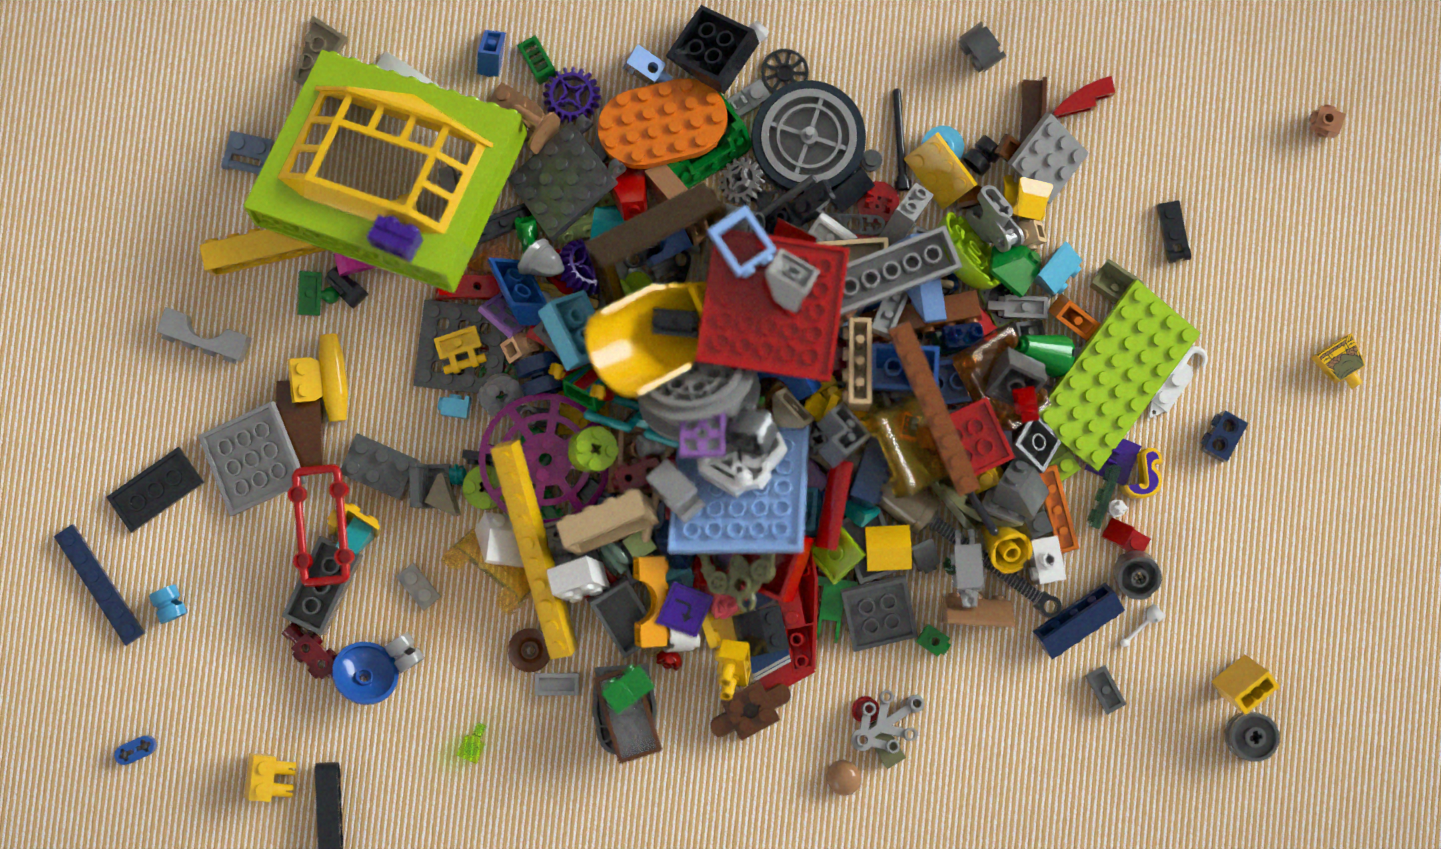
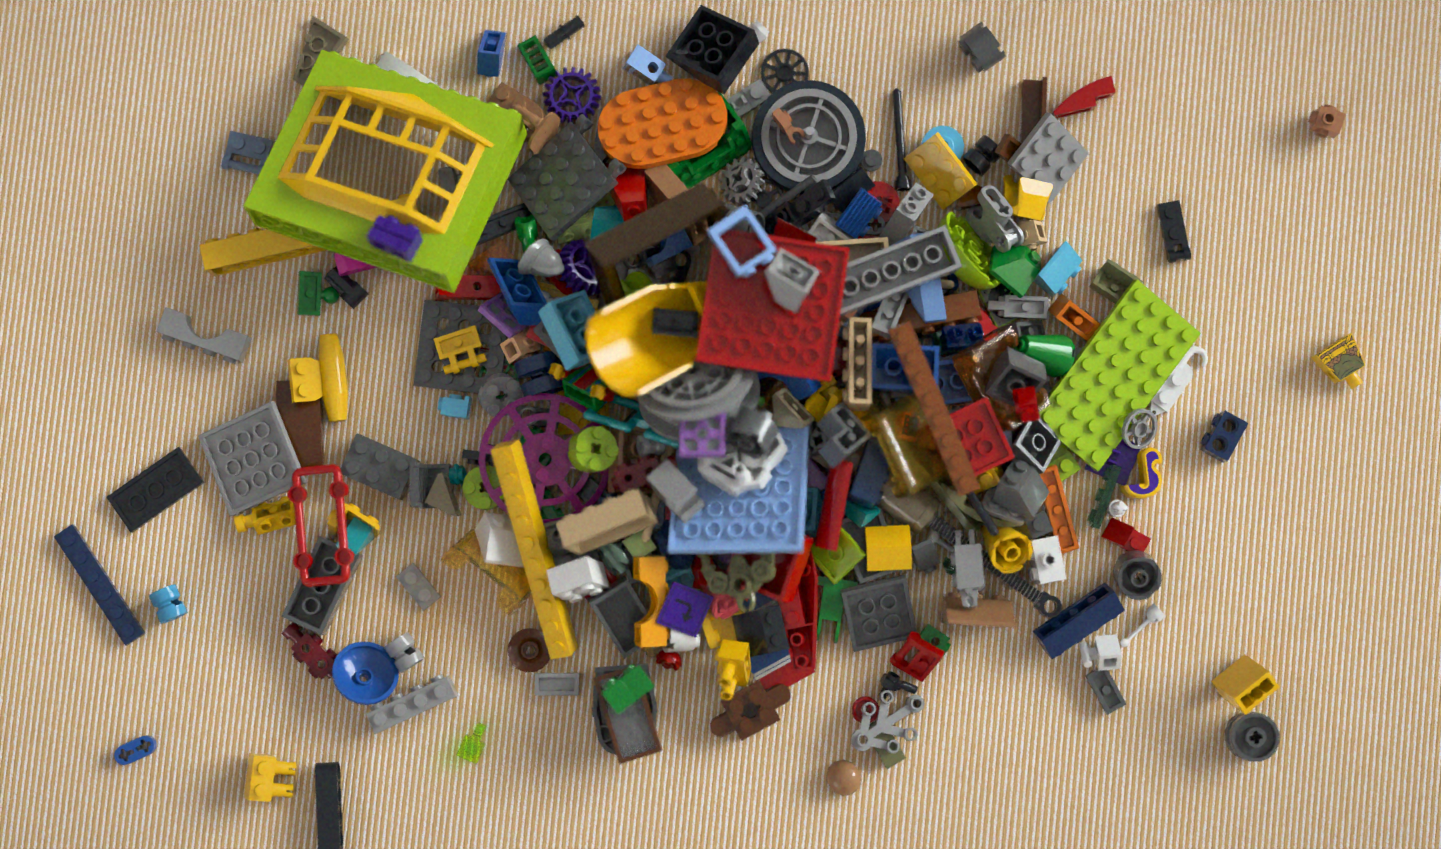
(267, 517): none -> yellow brick
(412, 704): none -> light grey brick
(564, 32): none -> black axle
(784, 121): none -> nougat plate
(859, 213): none -> blue brick
(891, 682): none -> black piece
(923, 660): none -> red plate
(936, 539): none -> white hand
(1105, 652): none -> white brick
(1139, 428): none -> light grey wheel

